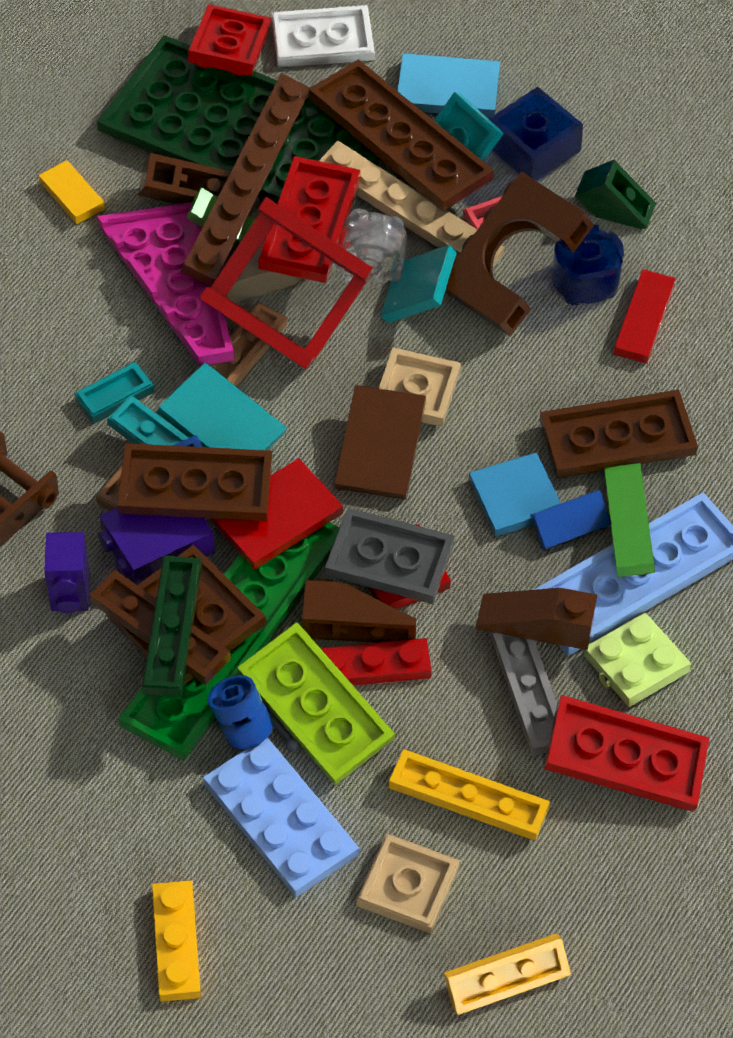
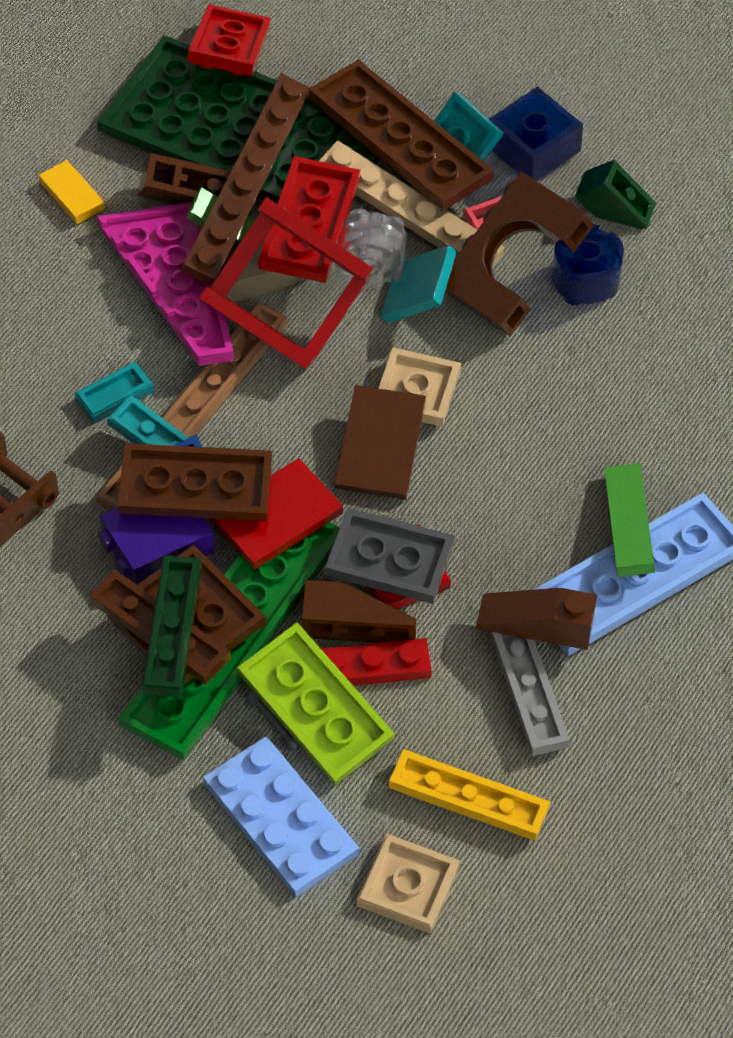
(67, 571): dark purple brick -> none
(176, 941): yellow plate -> none
(220, 413): teal tile -> none
(240, 712): blue wheel -> none
(322, 36): white tile -> none
(433, 79): medium azure tile -> none
(507, 974): yellow plate -> none
(513, 492): dark azure tile -> none
(570, 519): blue tile -> none
(618, 433): reddish brown plate -> none
(627, 753): red plate -> none
(637, 659): yellowish green plate -> none
(644, 316): red tile -> none

